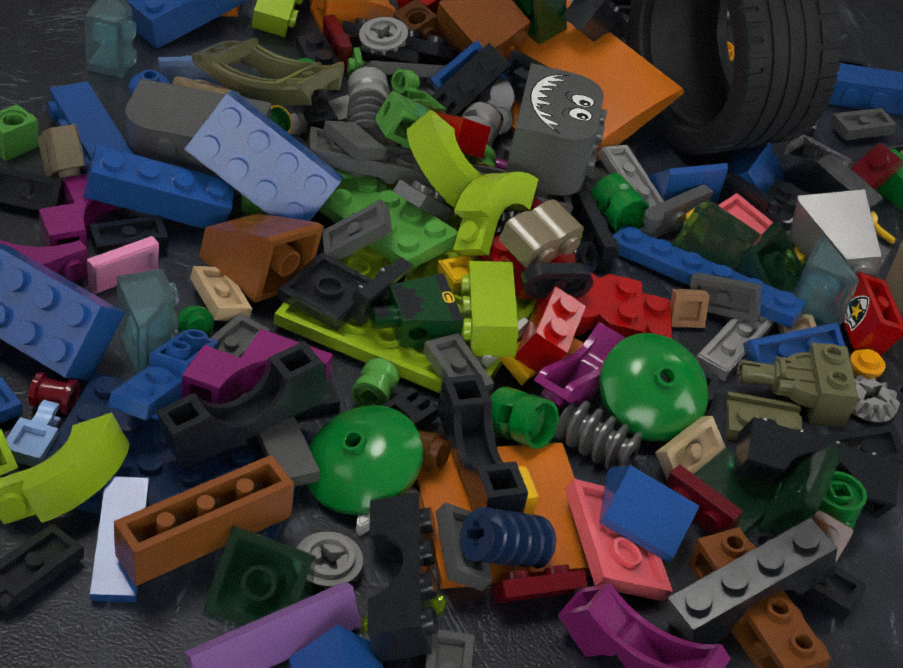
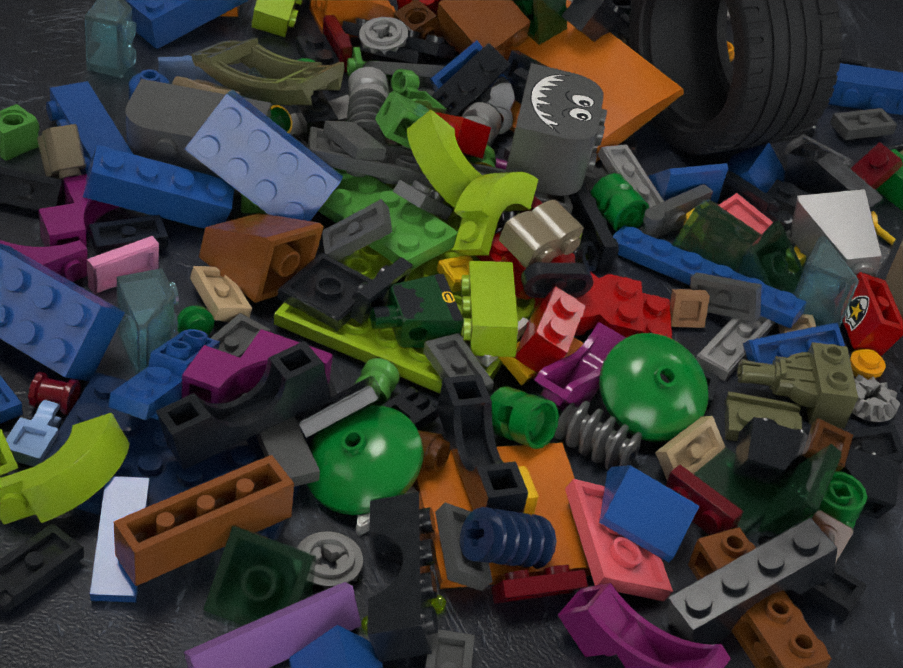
(340, 405): none -> tile
(824, 434): none -> reddish brown tile

